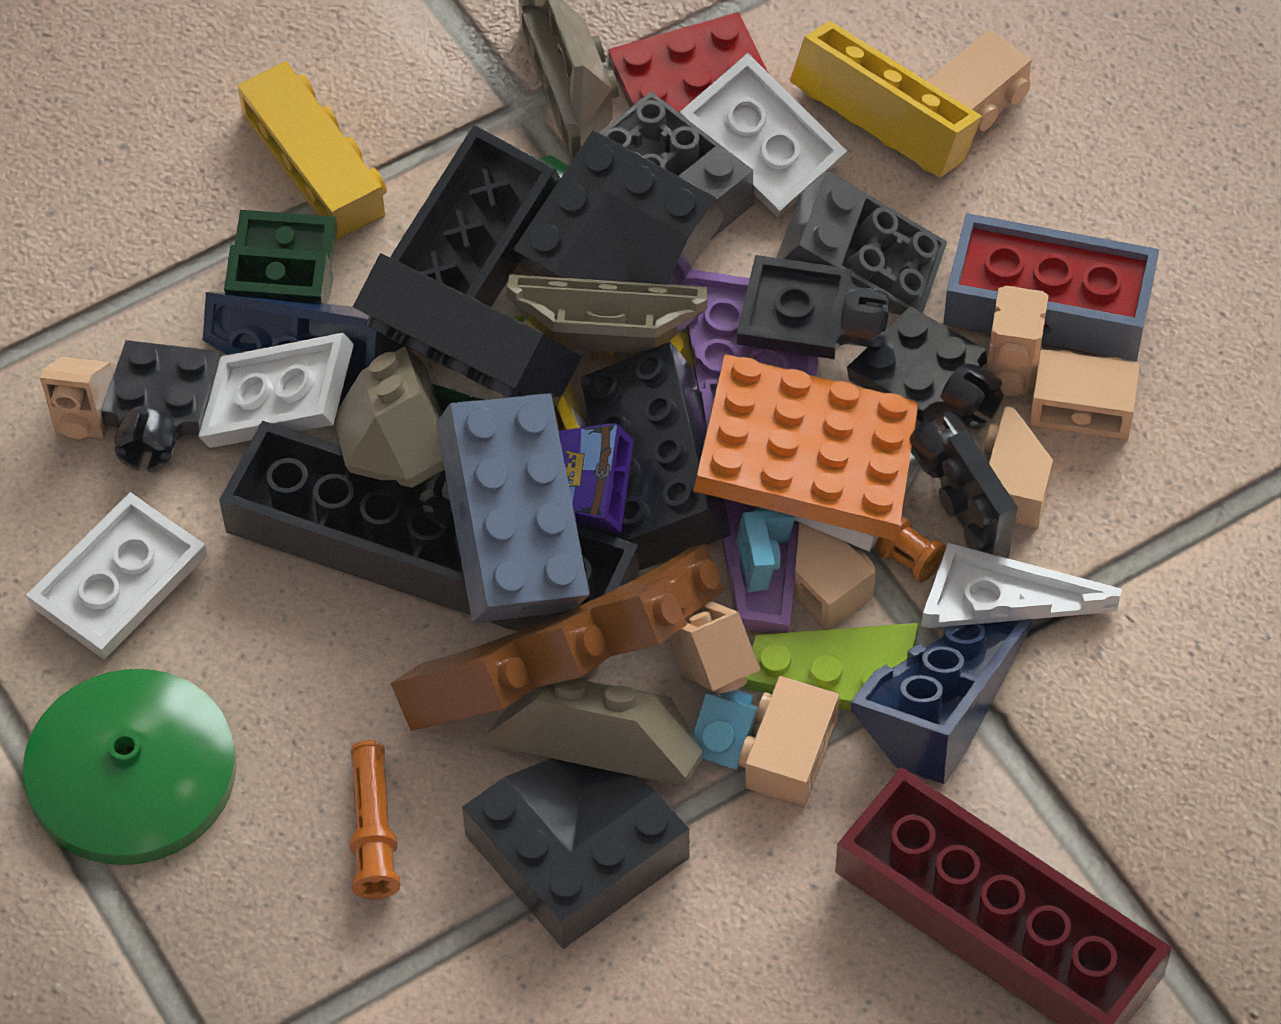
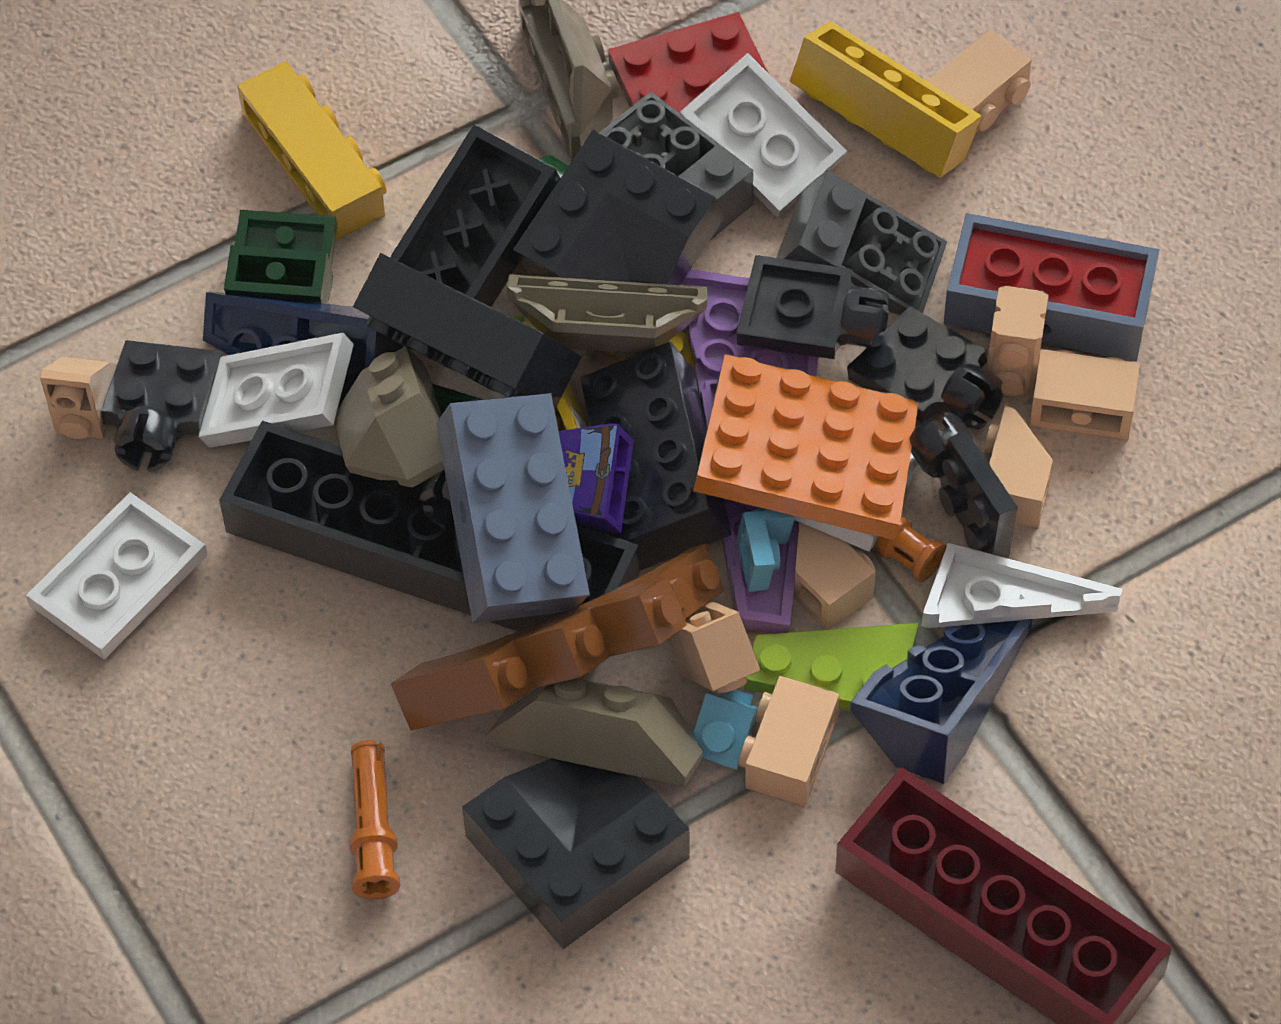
(129, 766): green dish -> none

